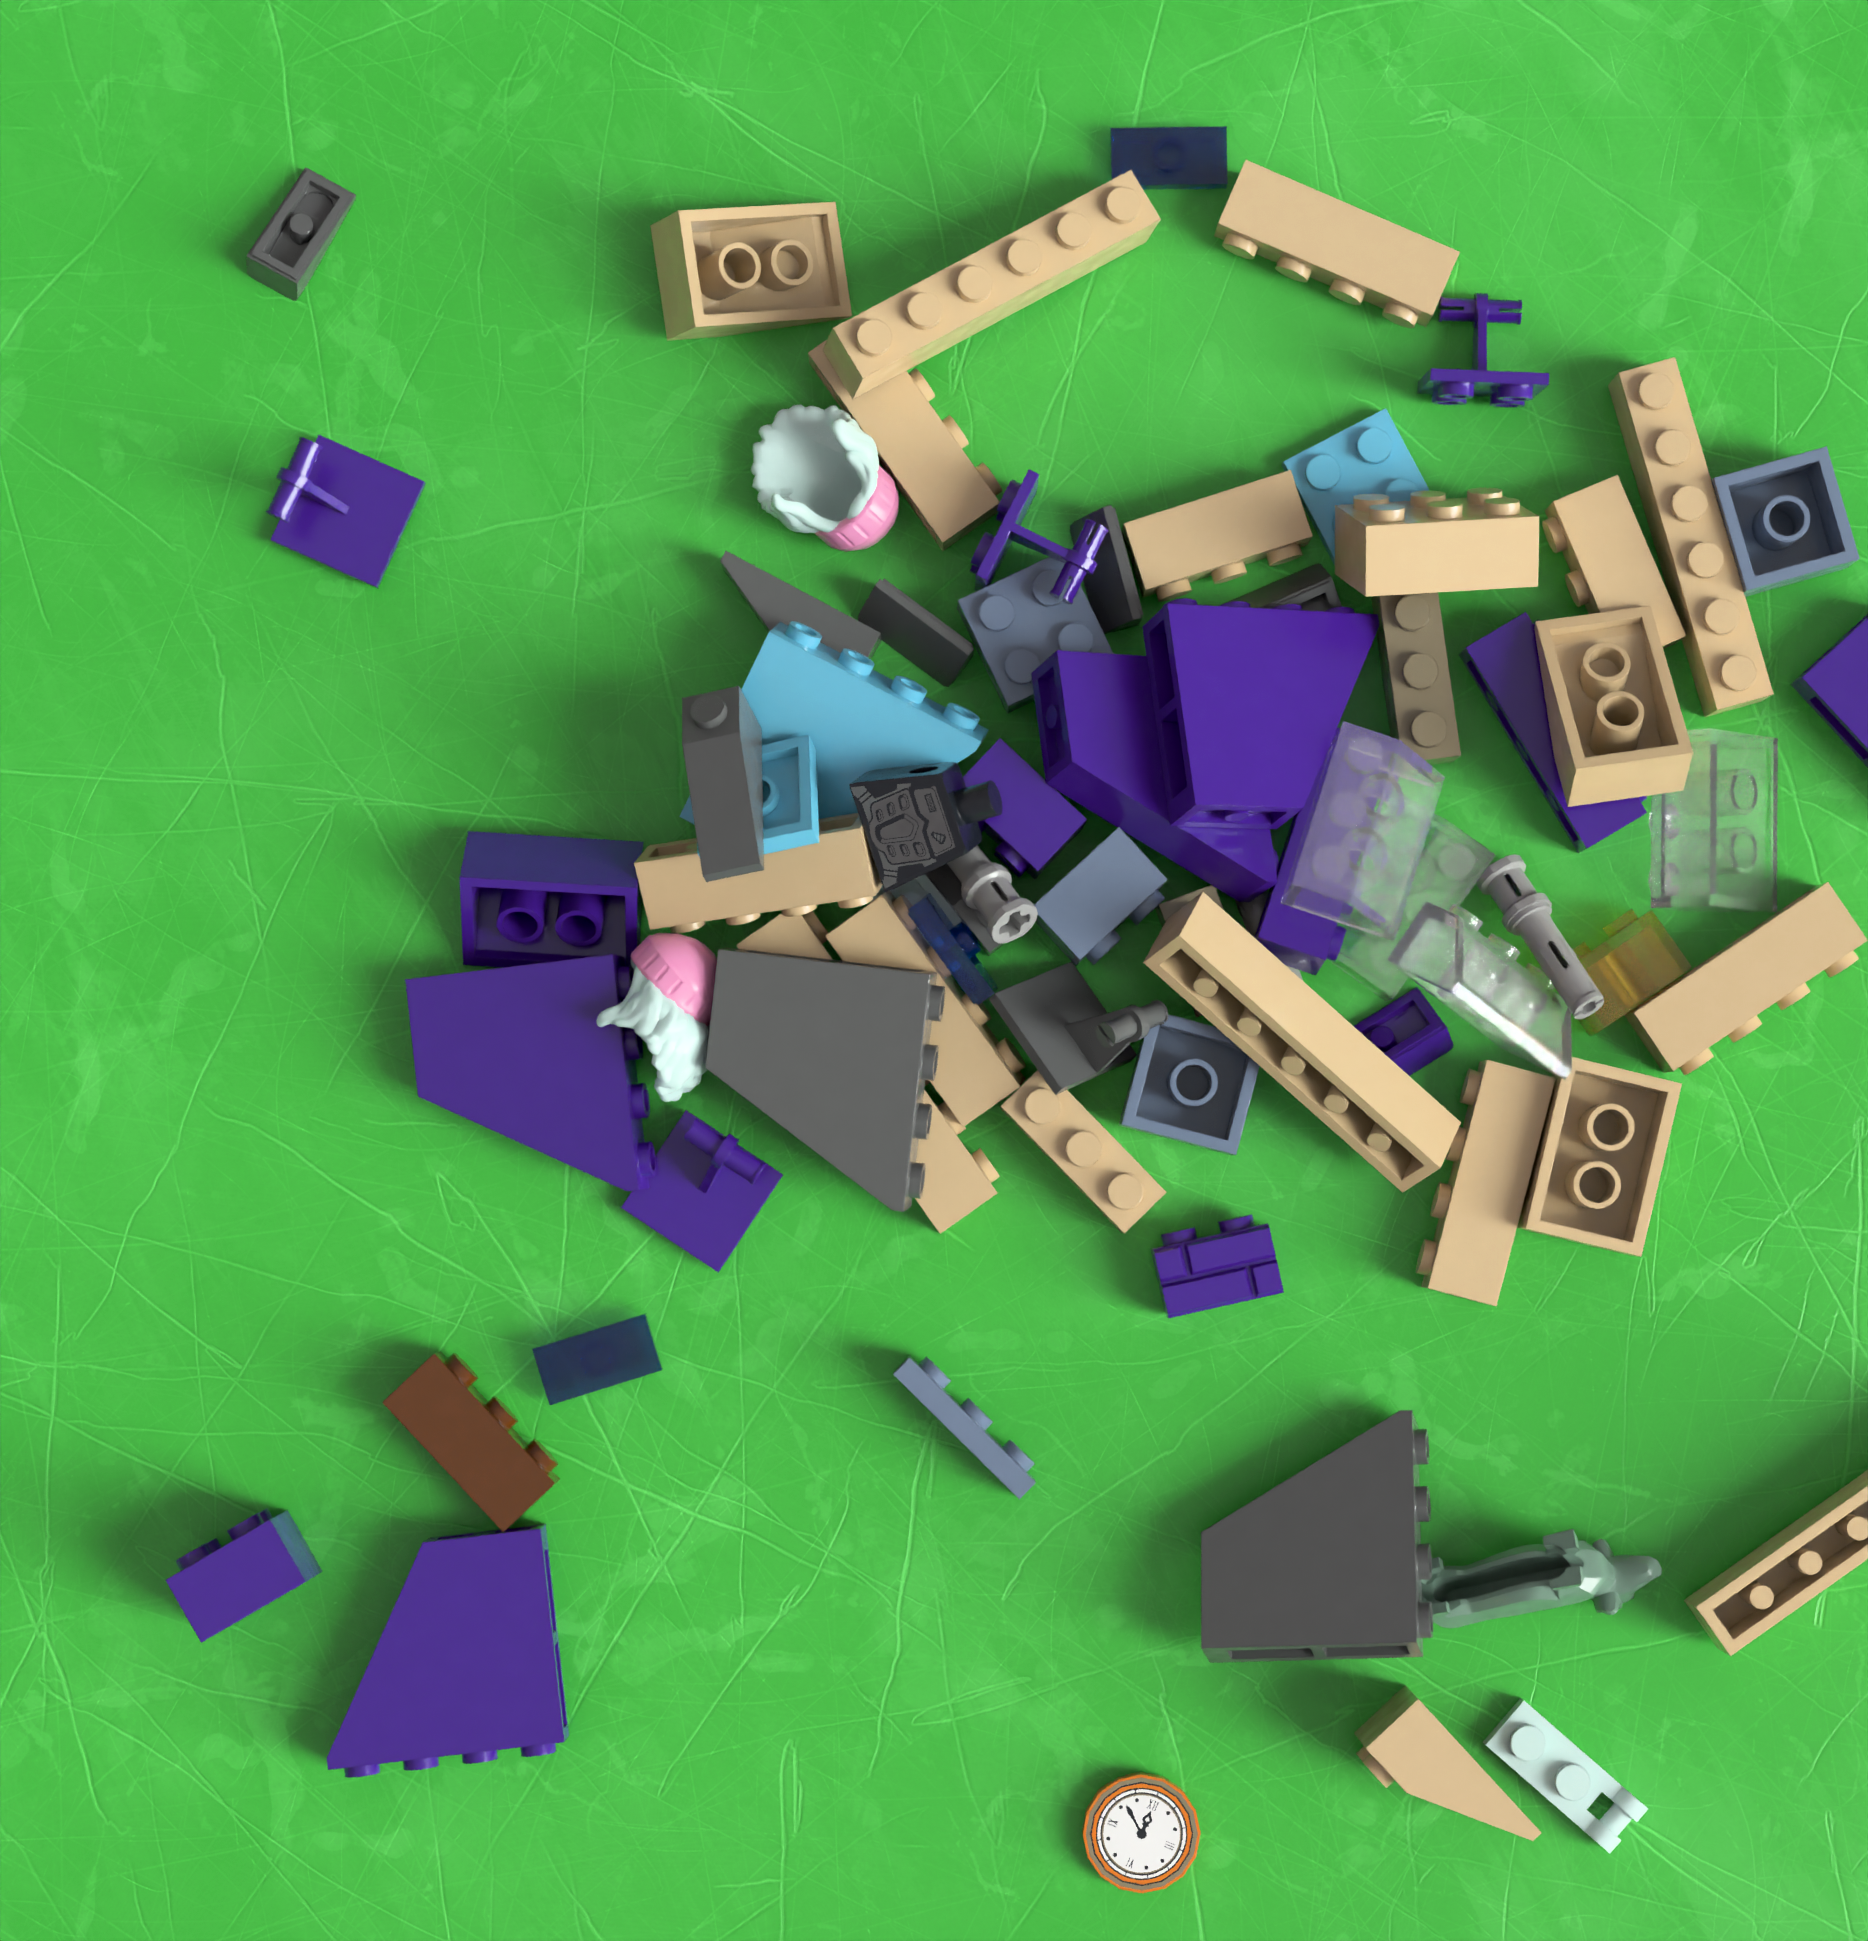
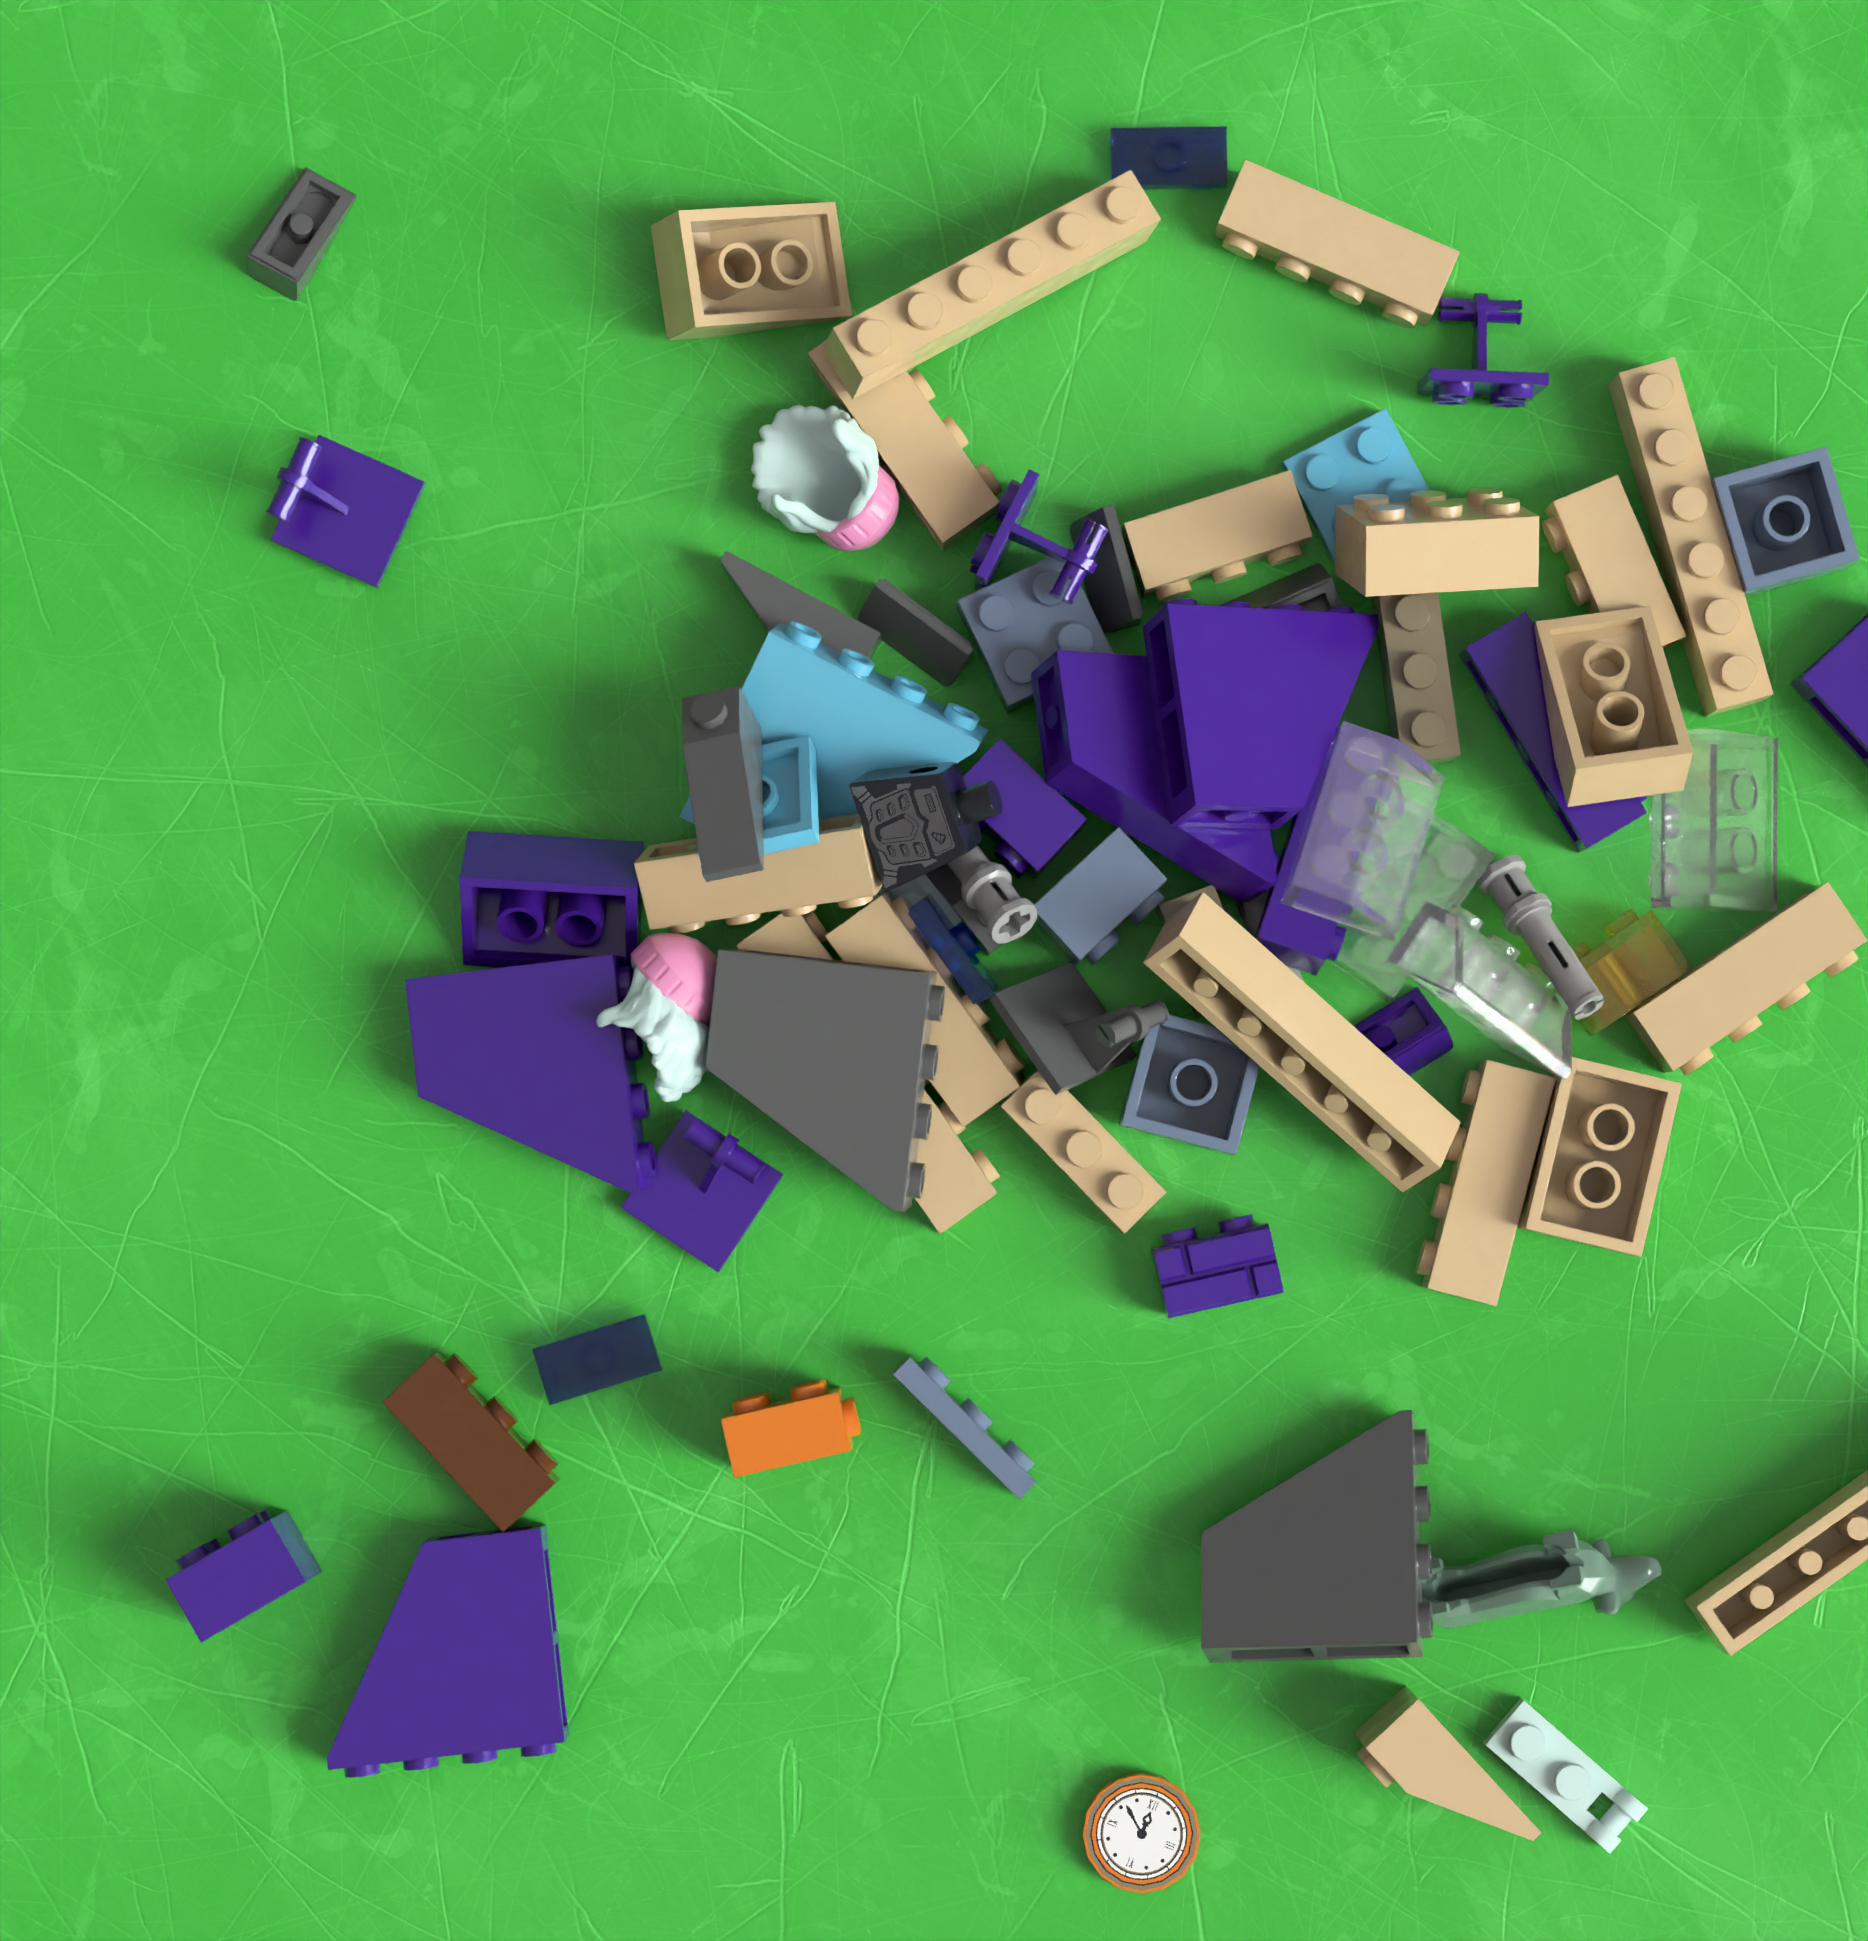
(790, 1430): none -> orange brick

